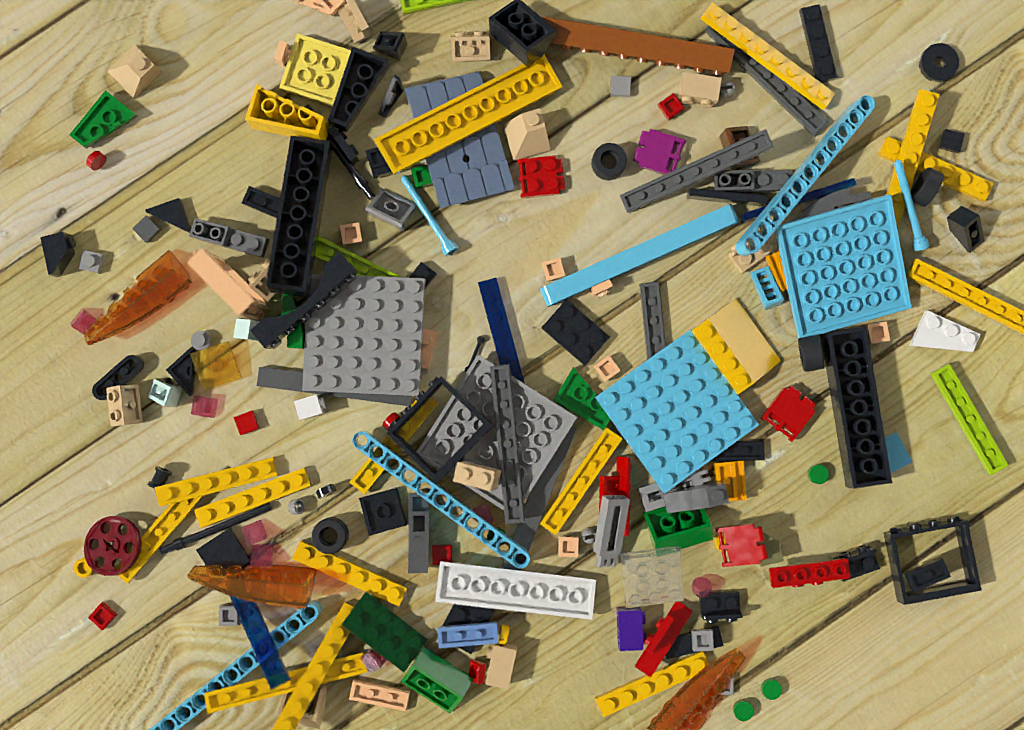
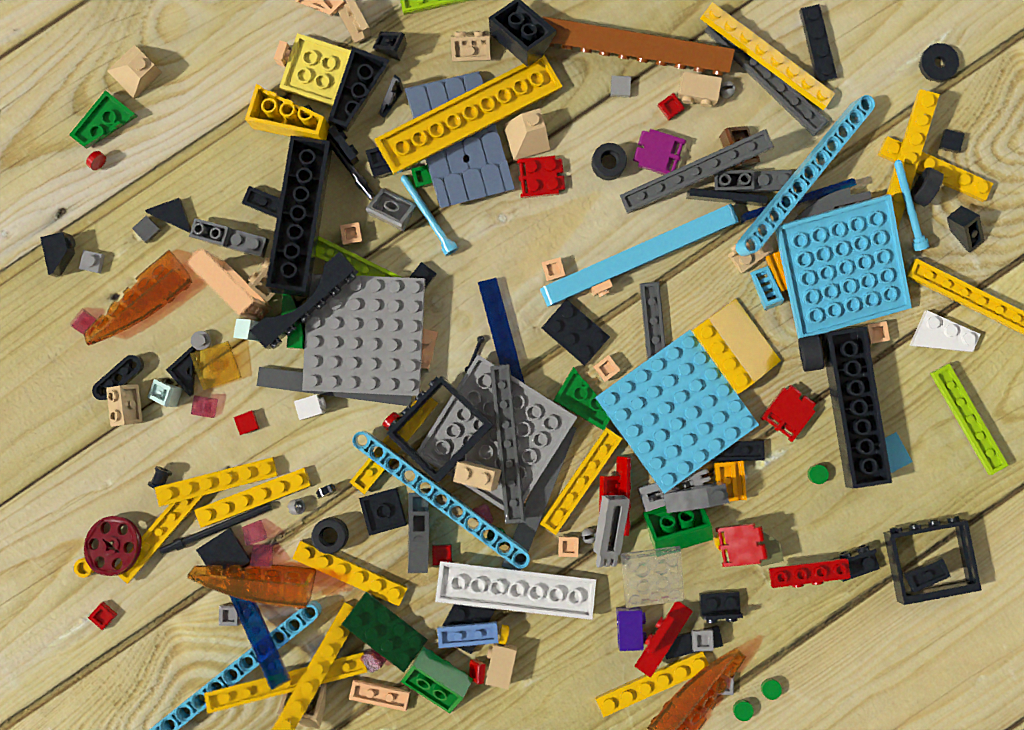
(701, 587): clear pink tile -> none

